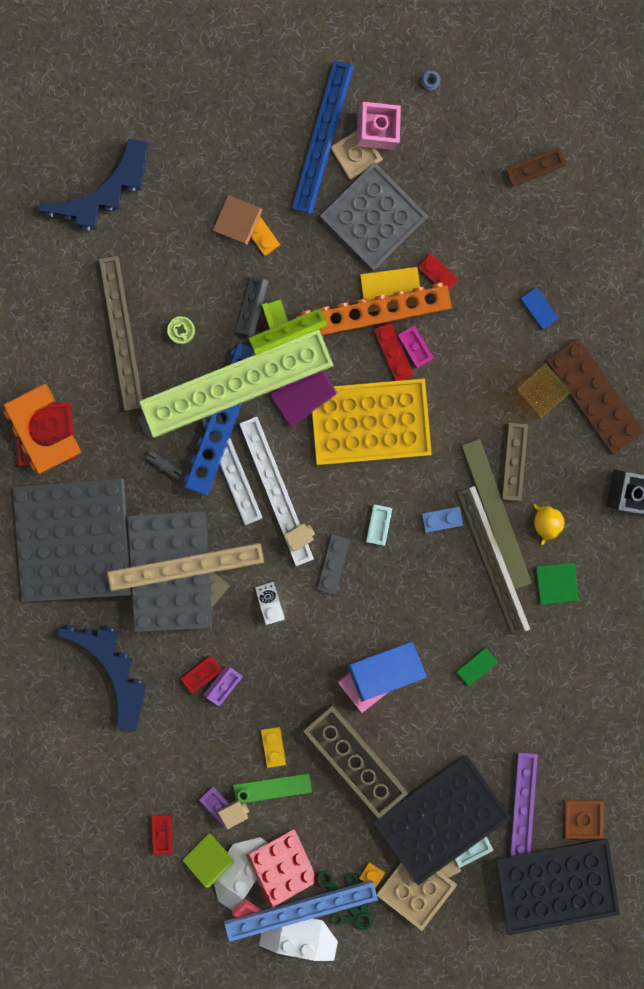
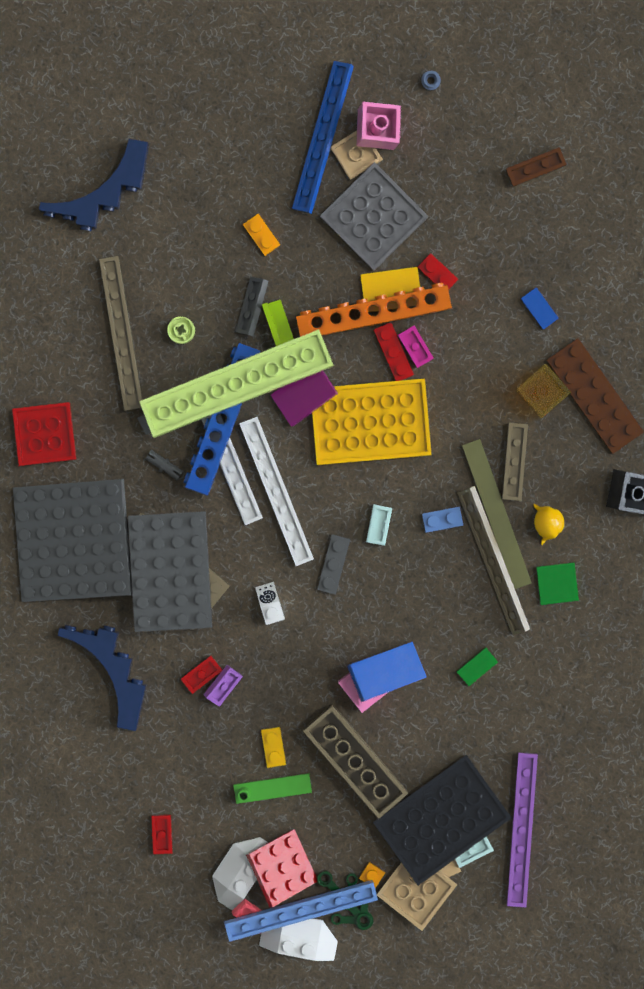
(20, 412): orange arch -> none
(185, 567): tan tile -> none
(208, 860): lime tile -> none
(214, 802): medium lavender plate -> none
(234, 813): tan brick -> none
(237, 219): nougat tile -> none
(288, 331): lime plate -> none
(300, 536): tan brick -> none
(557, 886): black plate -> none
(584, 819): dark orange tile -> none

